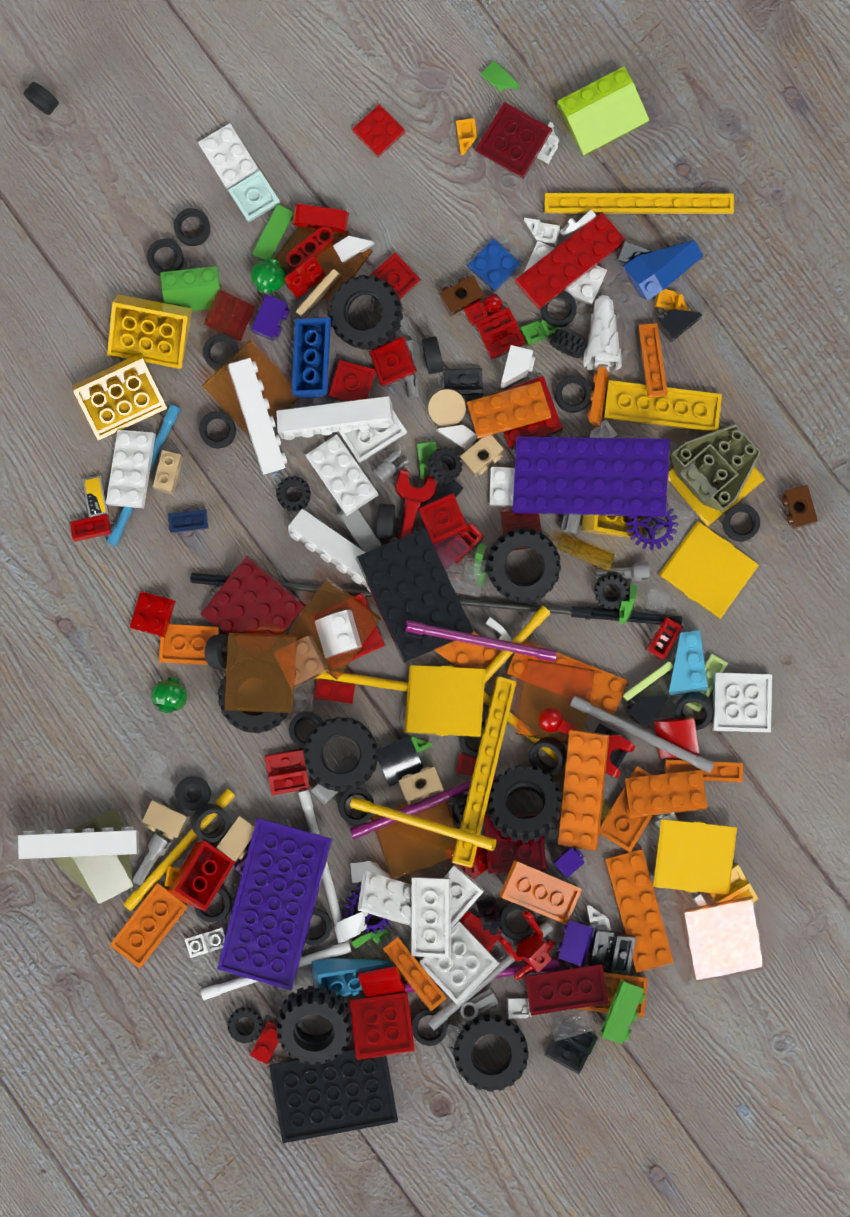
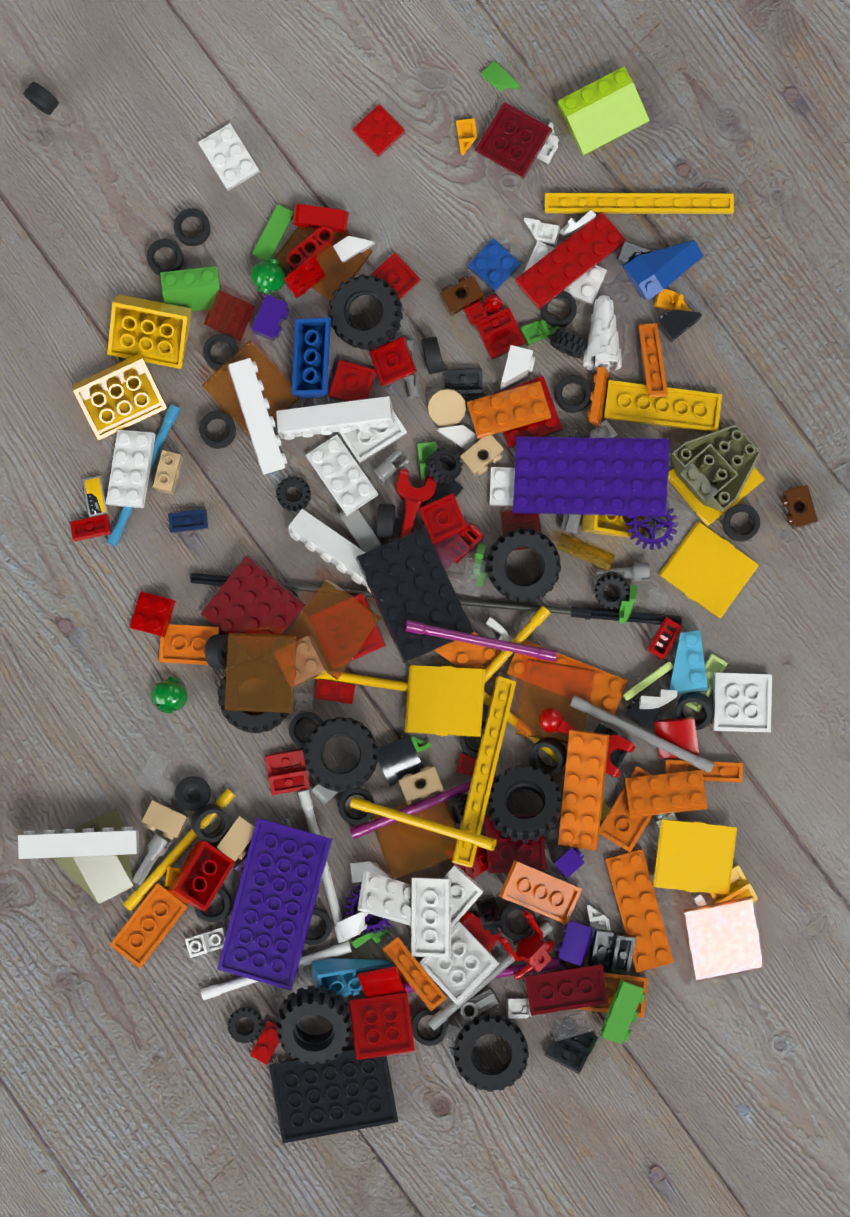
(254, 196): light aqua plate -> none
(318, 293): tan tile -> none
(338, 633): white slope -> none
(651, 702): none -> white slope

